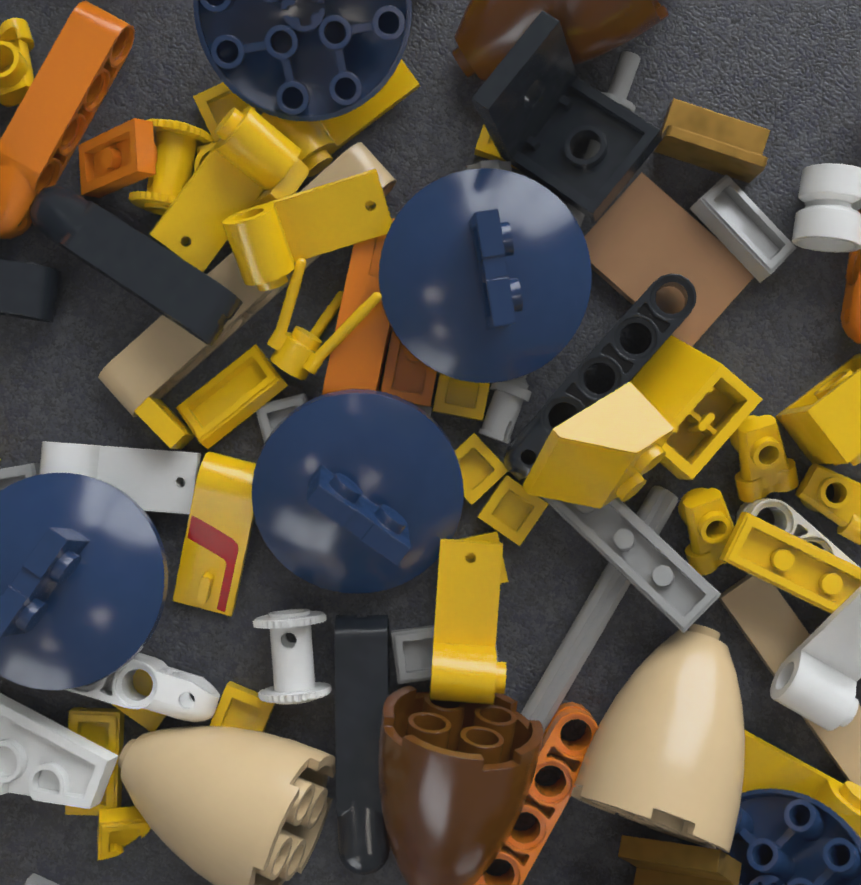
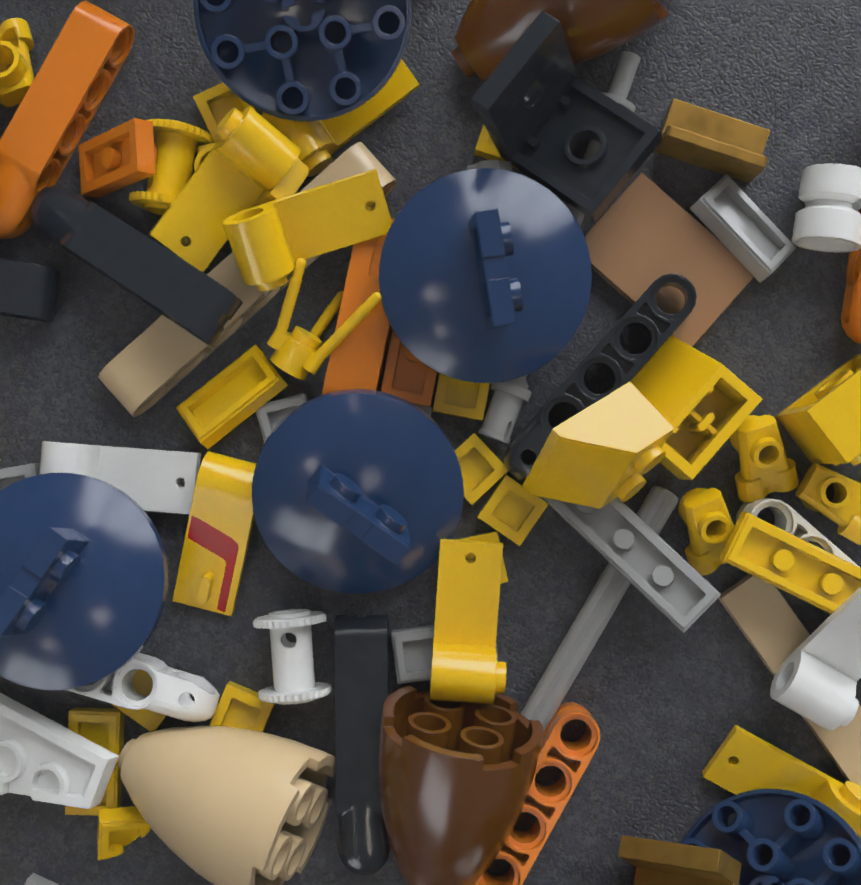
(164, 423): yellow tile -> none
(673, 744): tan cylinder -> none

